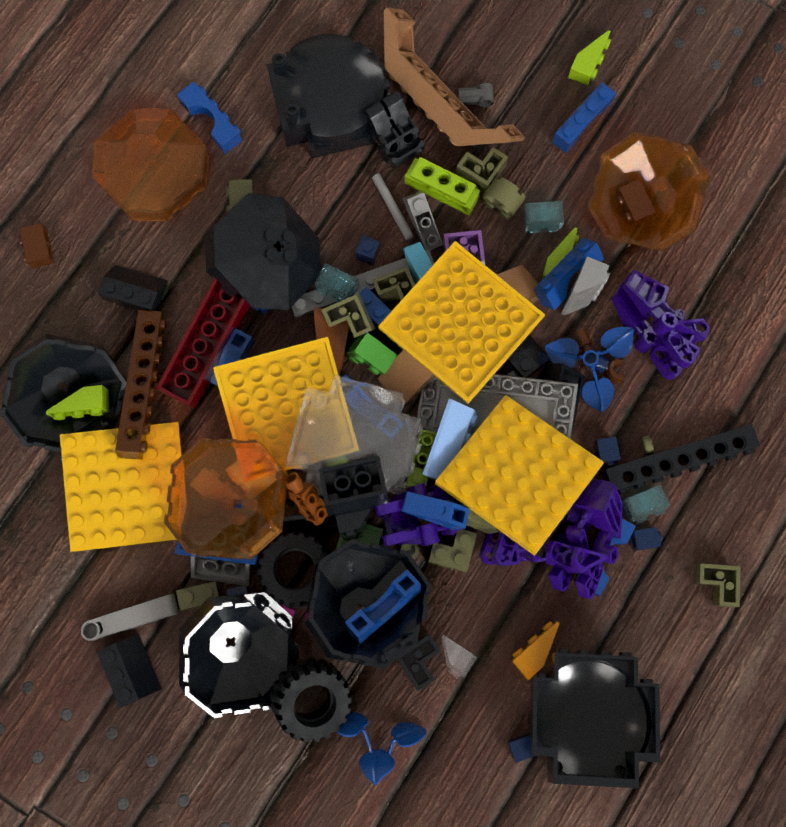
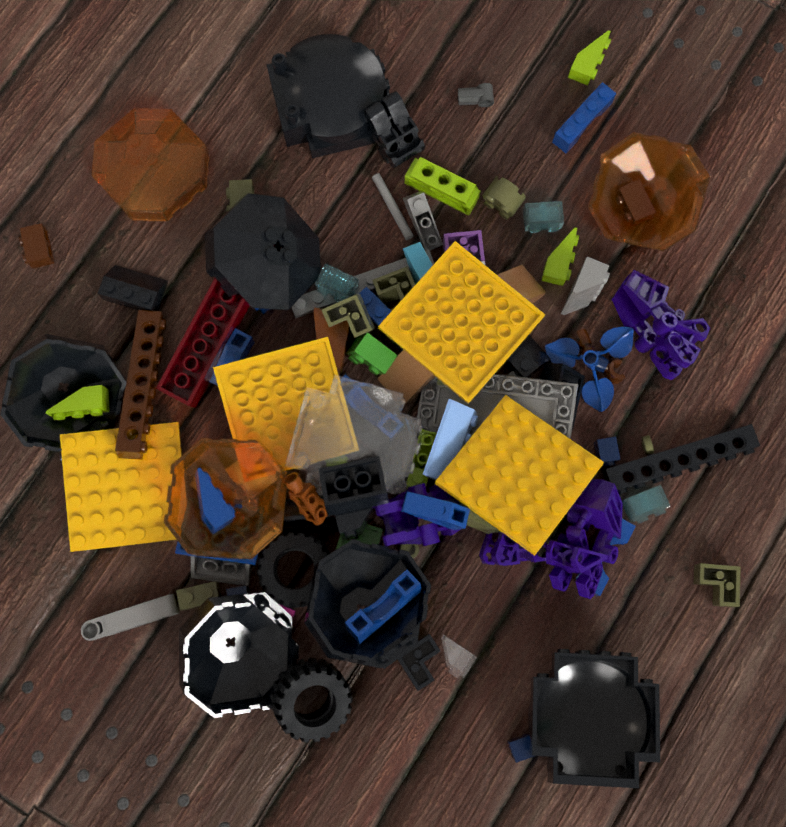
(129, 670): black slope -> none
(196, 102): blue arch -> none
(213, 508): none -> blue slope
(367, 250): dark blue brick -> none
(379, 763): blue plant -> none
(430, 92): medium nougat slope -> none
(458, 555): olive brick -> none
(484, 171): olive brick -> none
(534, 655): light orange slope -> none
(553, 287): blue arch -> none
(646, 539): dark blue brick -> none

